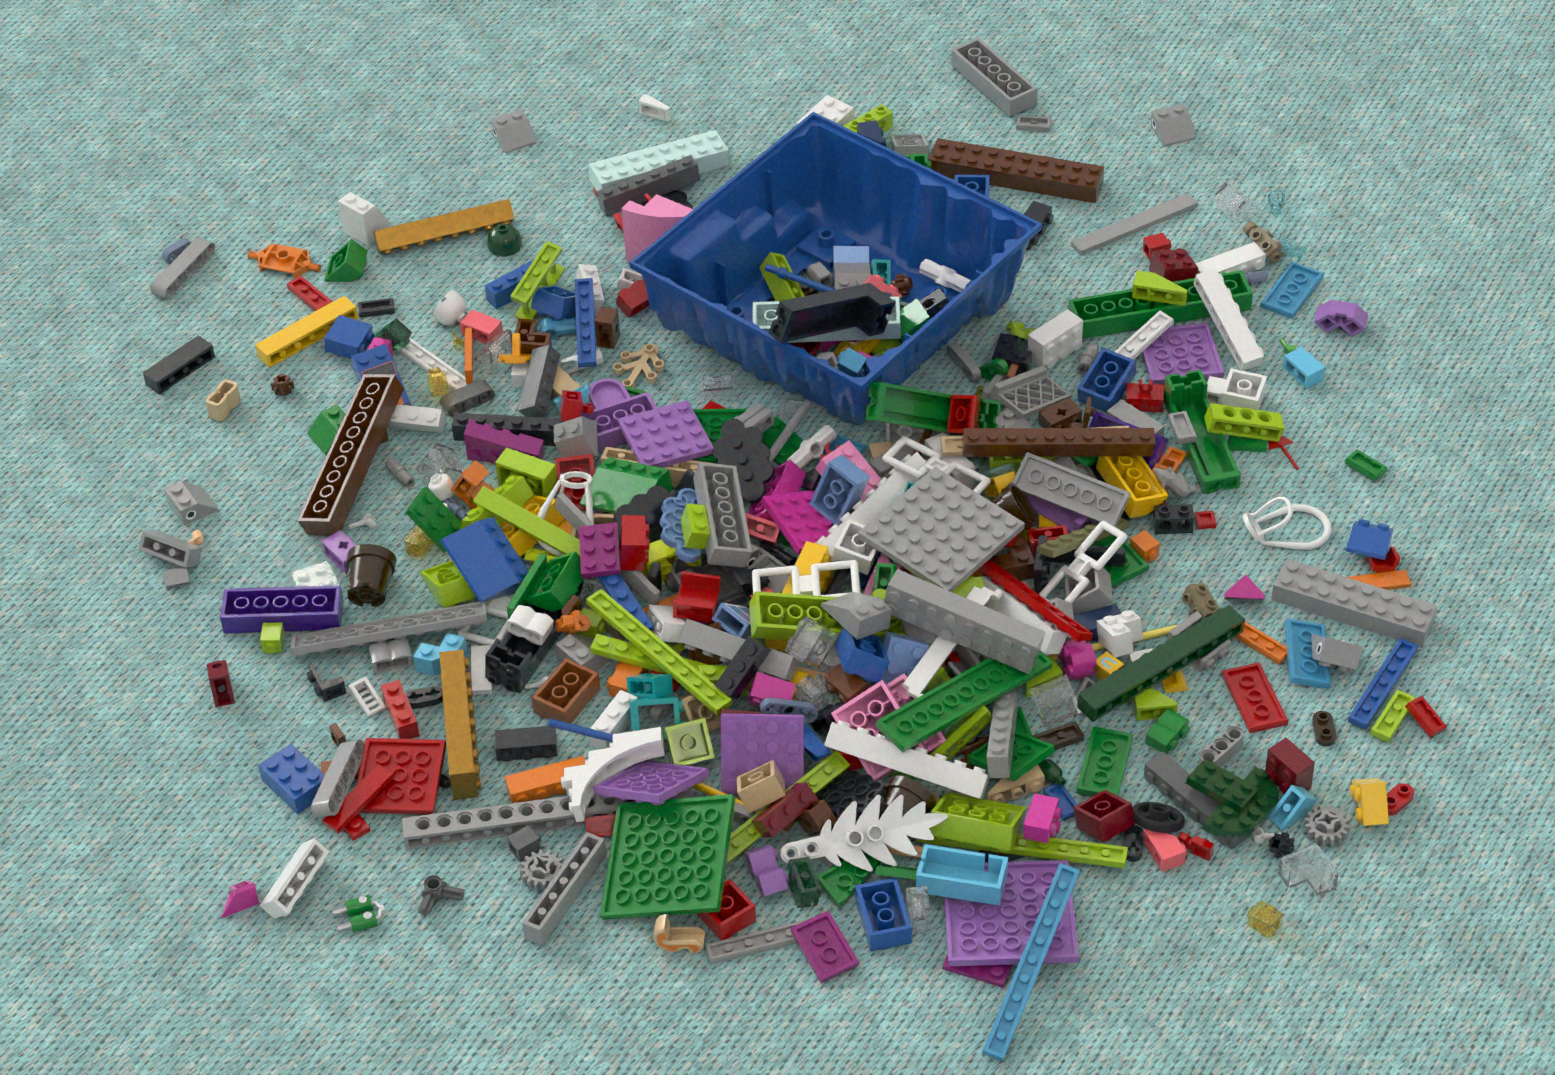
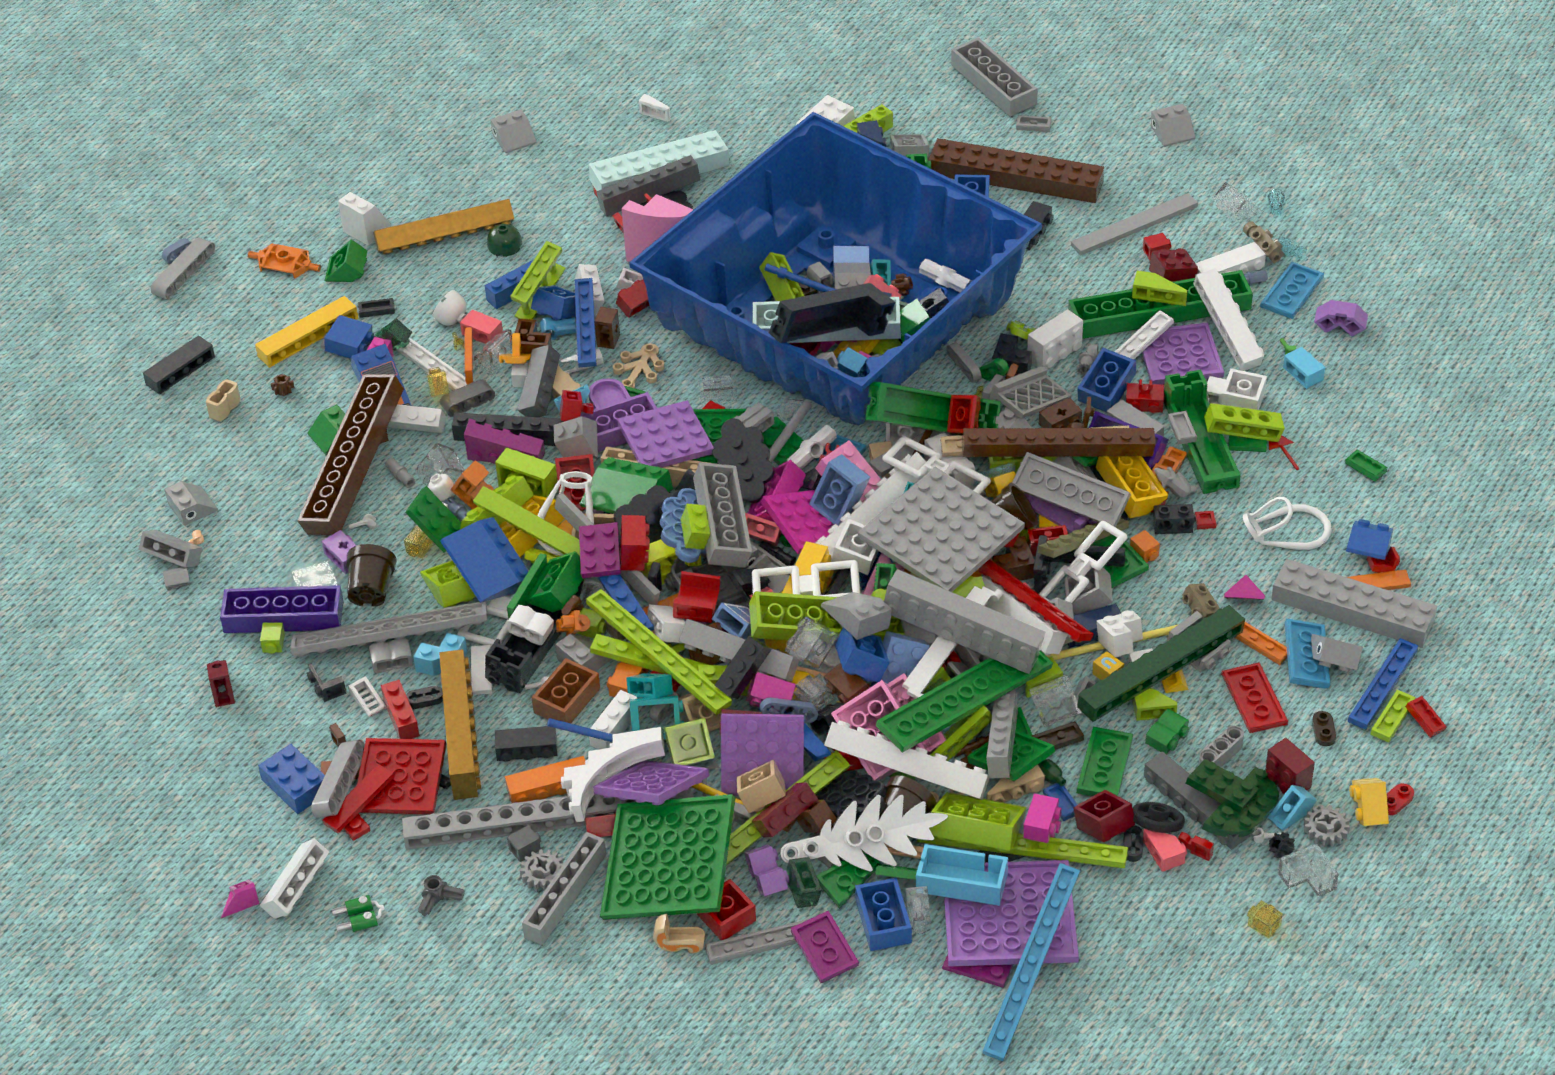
(308, 293): red plate -> none
(1077, 659): dark pink brick -> none

